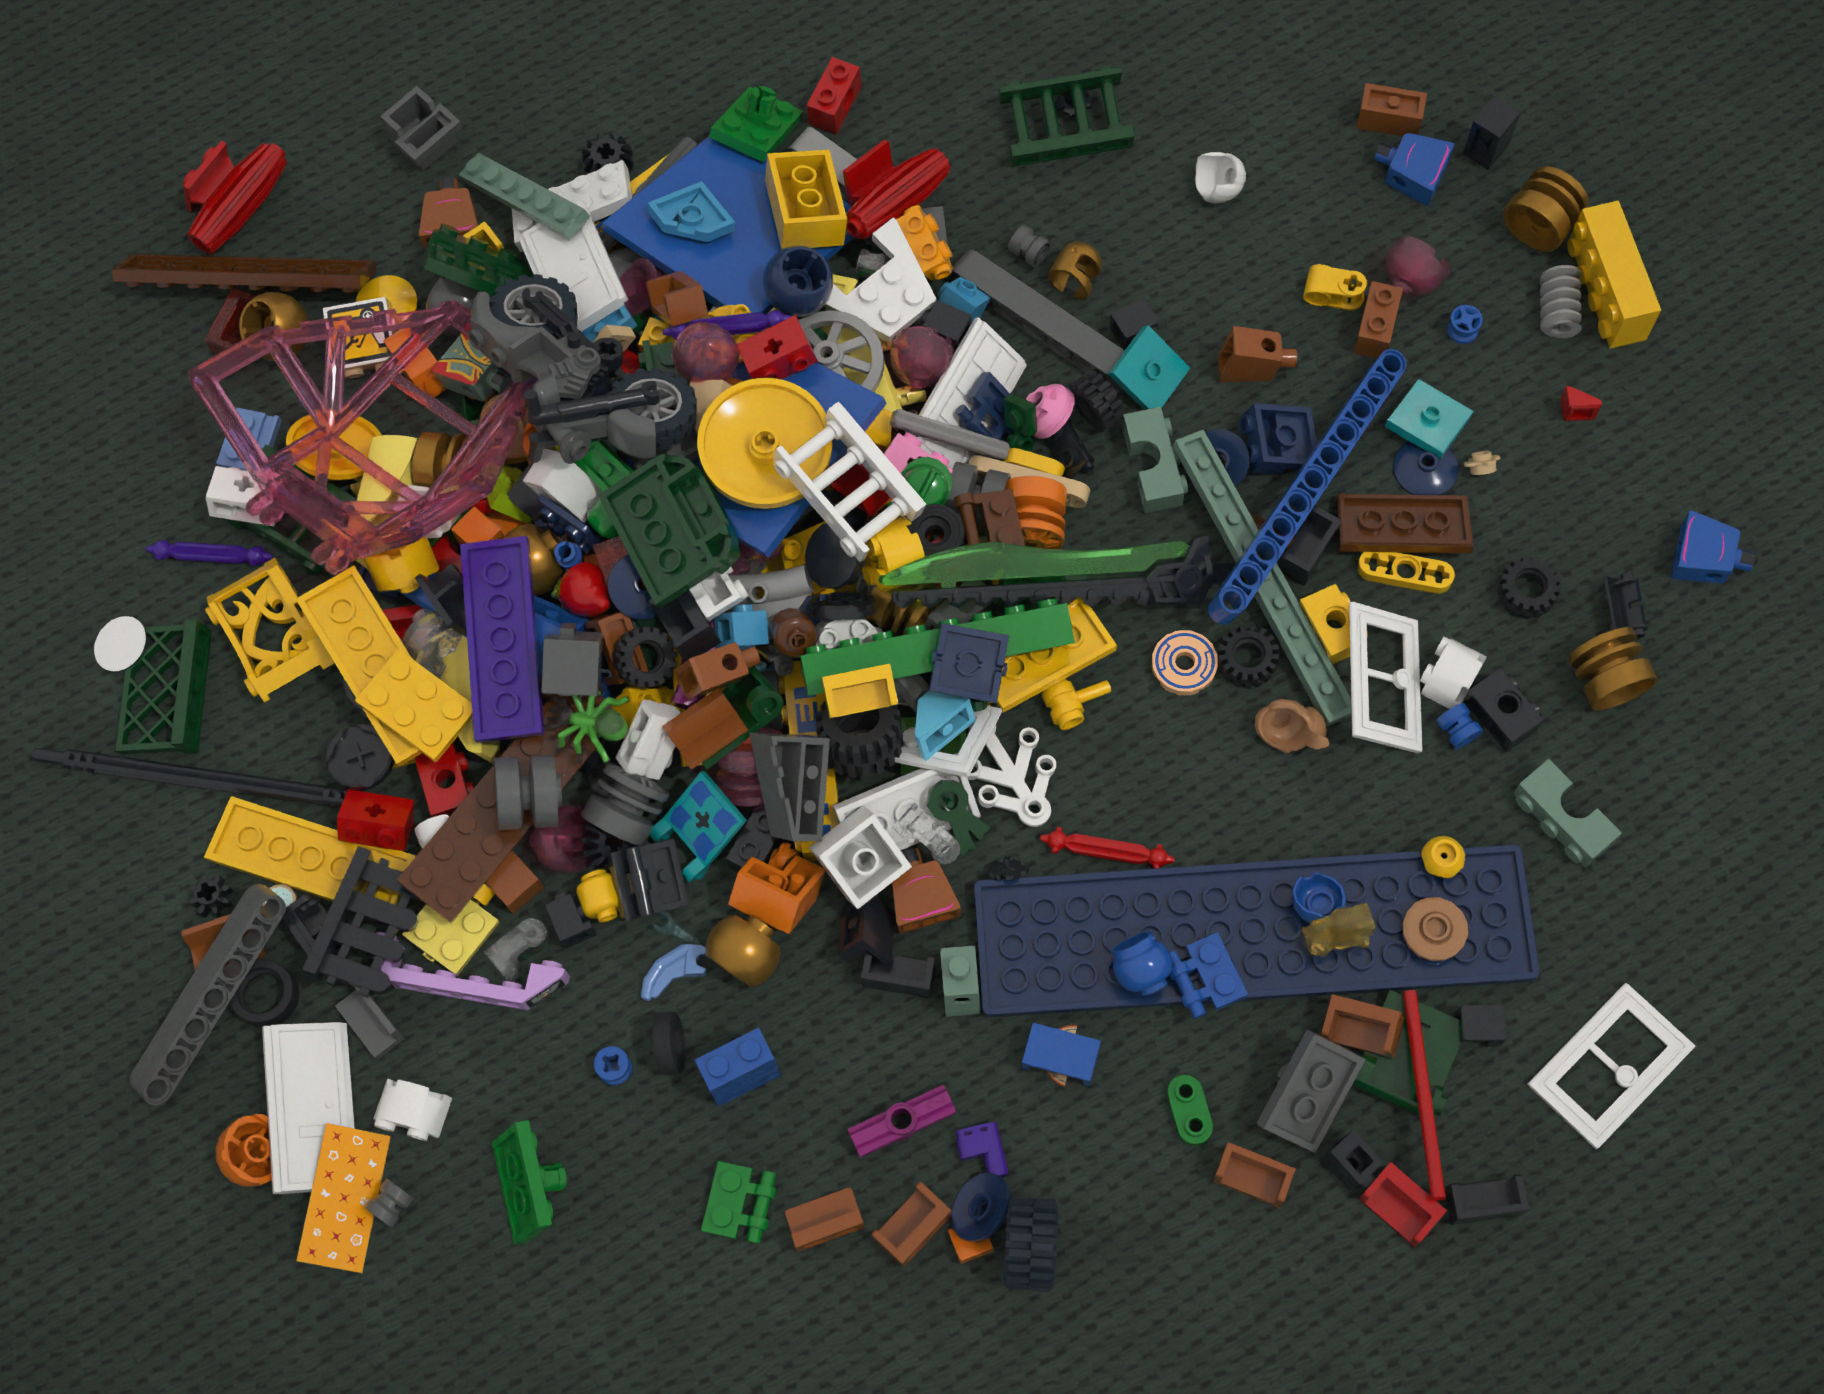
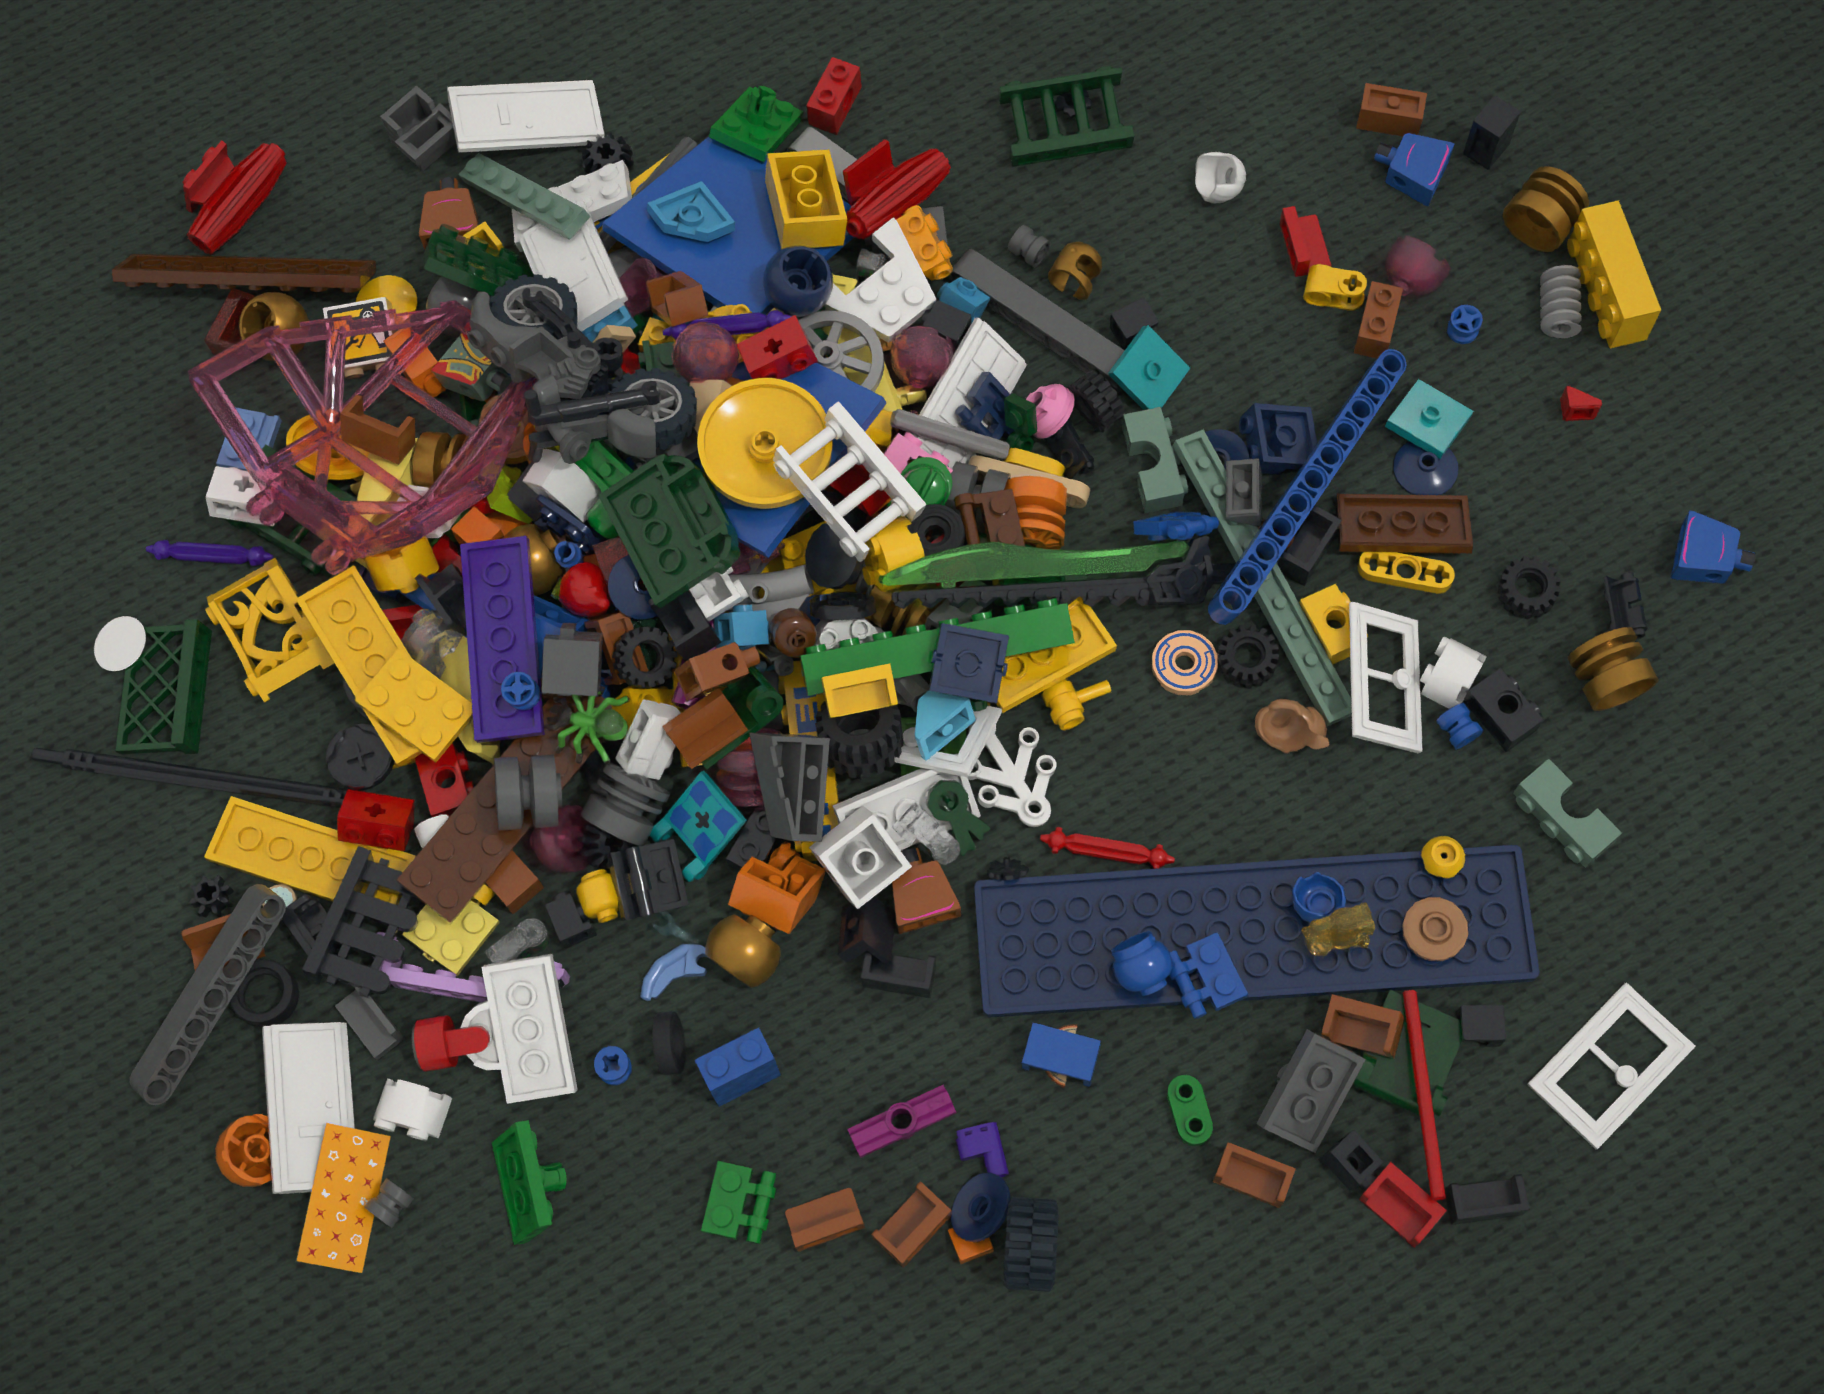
(375, 435): none -> dark orange panel
(513, 1032): none -> white plate
(515, 686): none -> blue wheel
(524, 115): none -> white piece
(960, 980): sand green torso -> none
(1176, 525): none -> blue plate
(1244, 491): none -> dark grey slope
(1253, 355): dark orange torso -> none
(1303, 241): none -> red panel
(1482, 463): tan plate -> none

